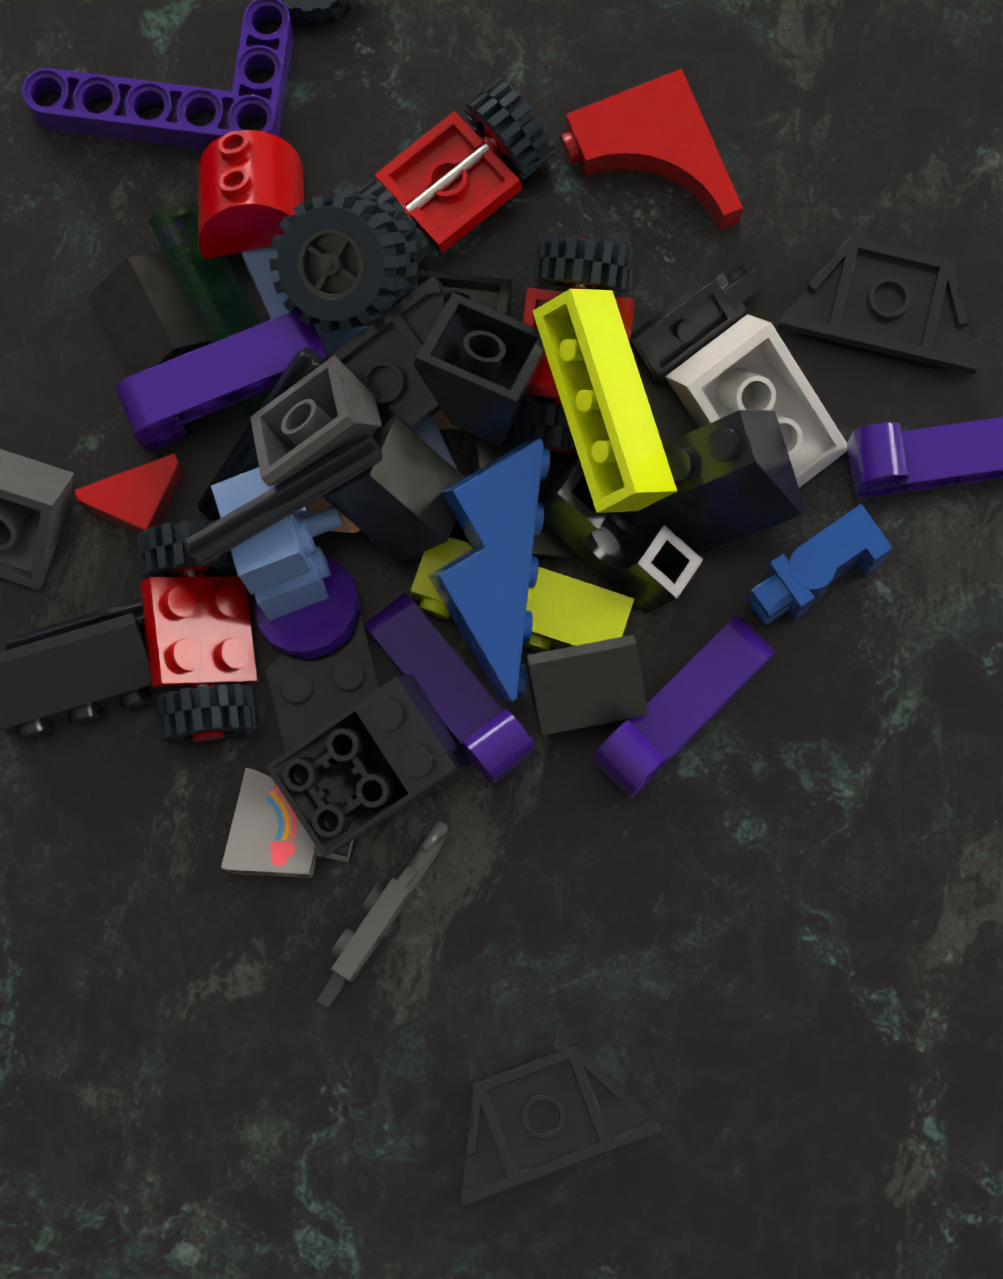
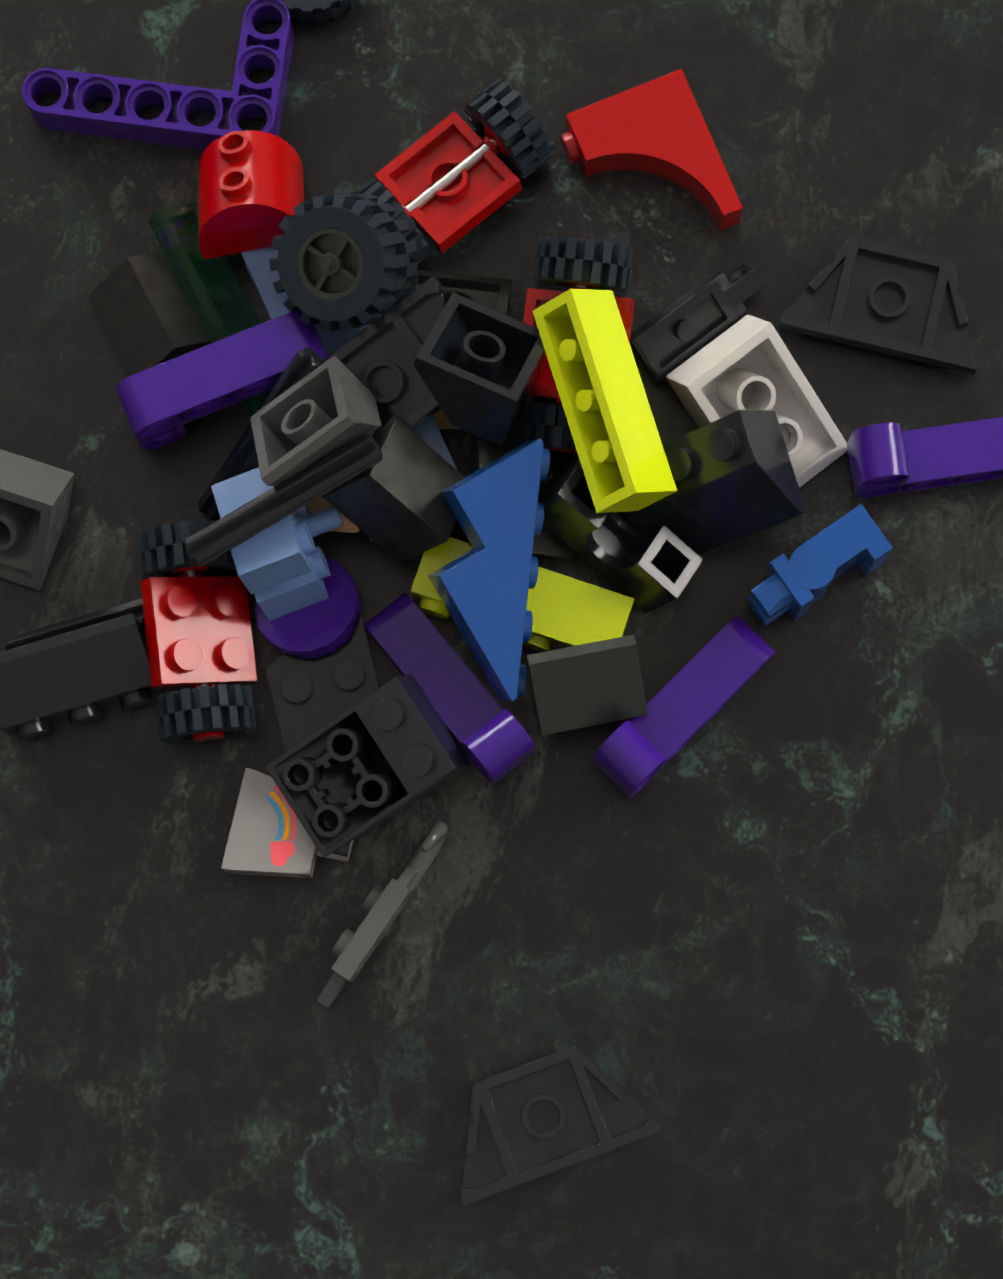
(134, 497): red slope -> none

